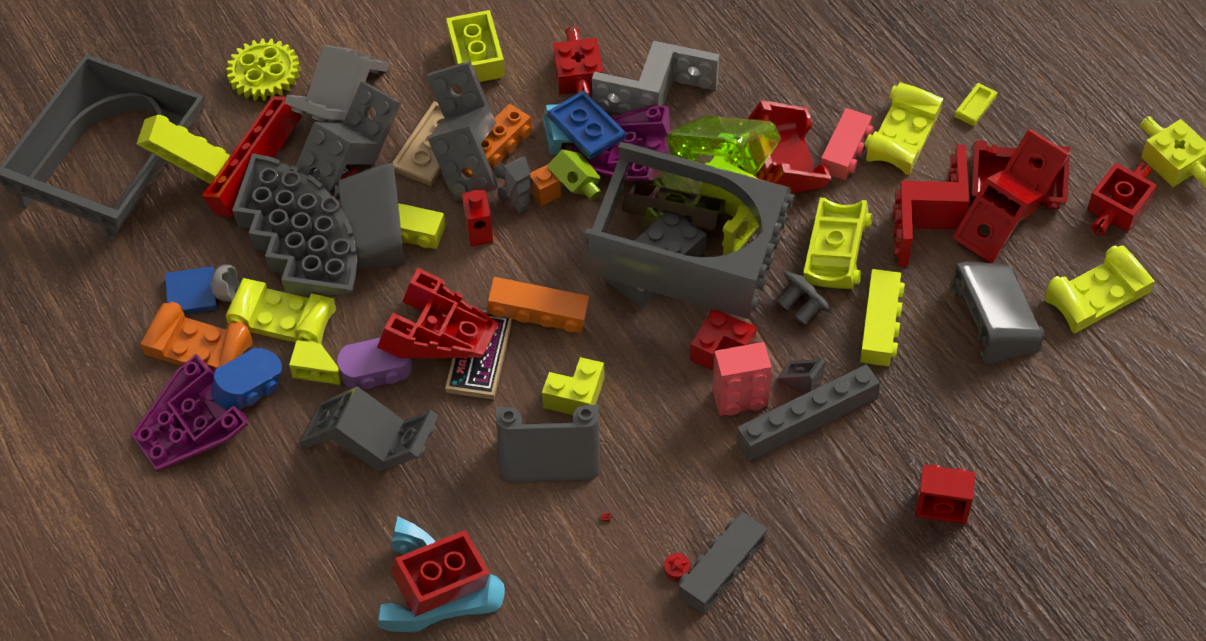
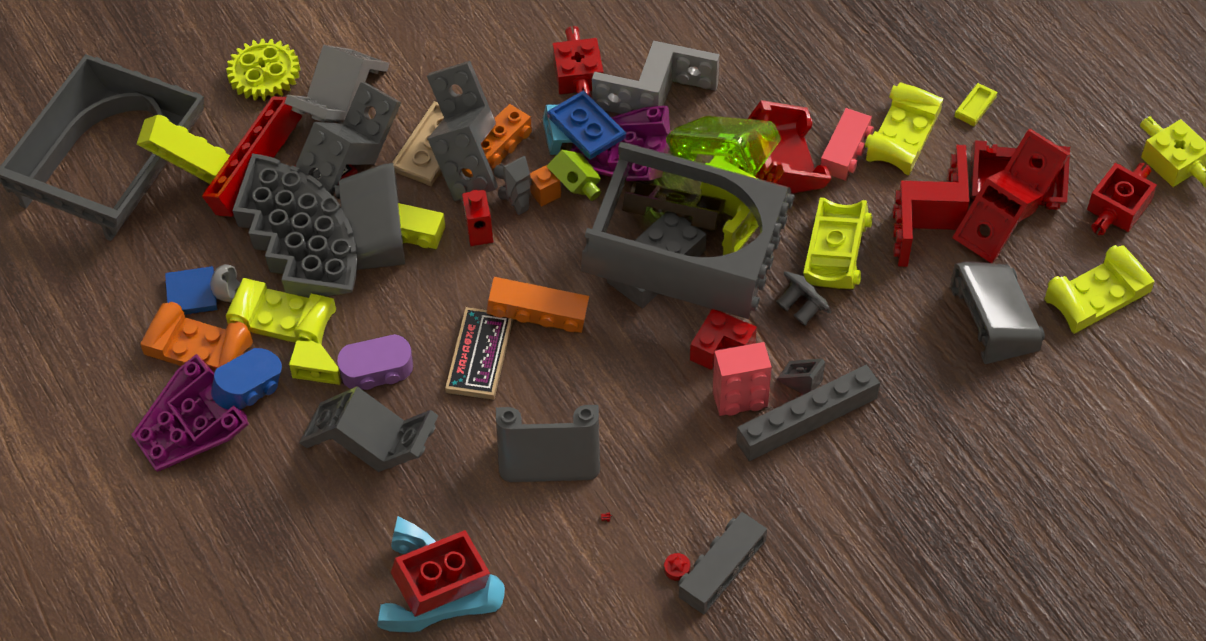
(444, 328): red wedge -> none
(476, 40): neon yellow brick -> none
(568, 393): neon yellow brick -> none
(881, 318): neon yellow brick -> none
(945, 494): red brick -> none

